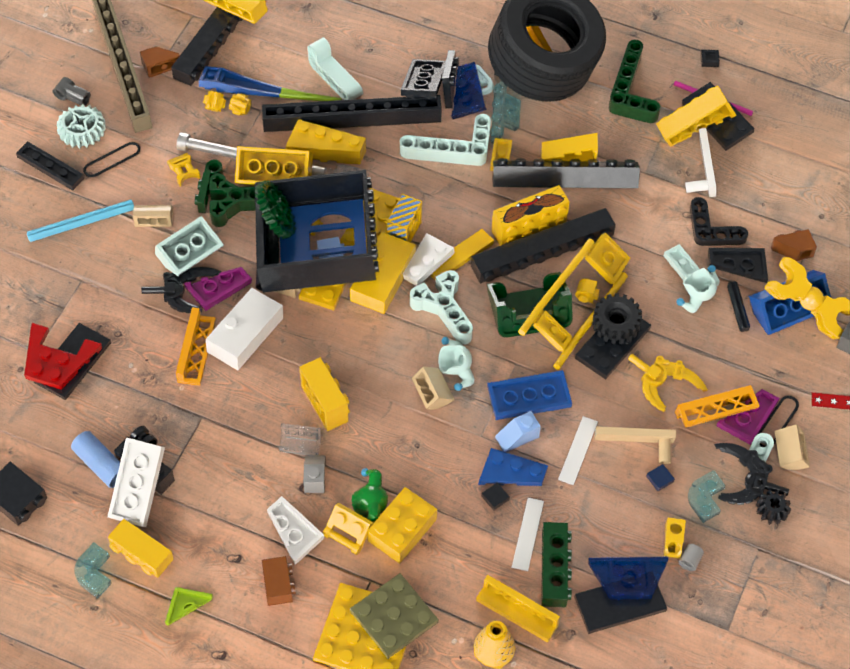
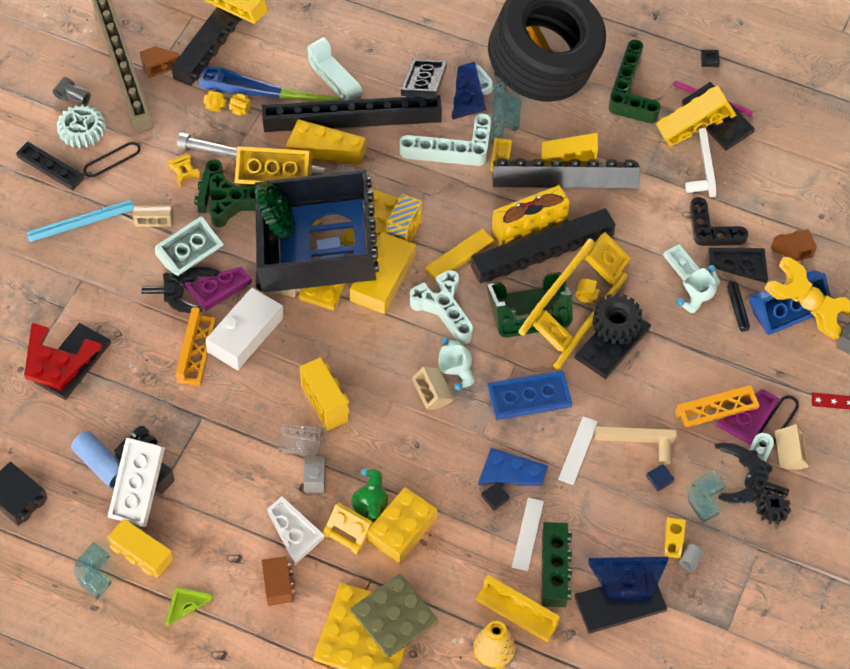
(427, 259): white wing -> none
(449, 76): black wing -> none
(518, 432): light blue slope -> none
(657, 374): yellow bar -> none

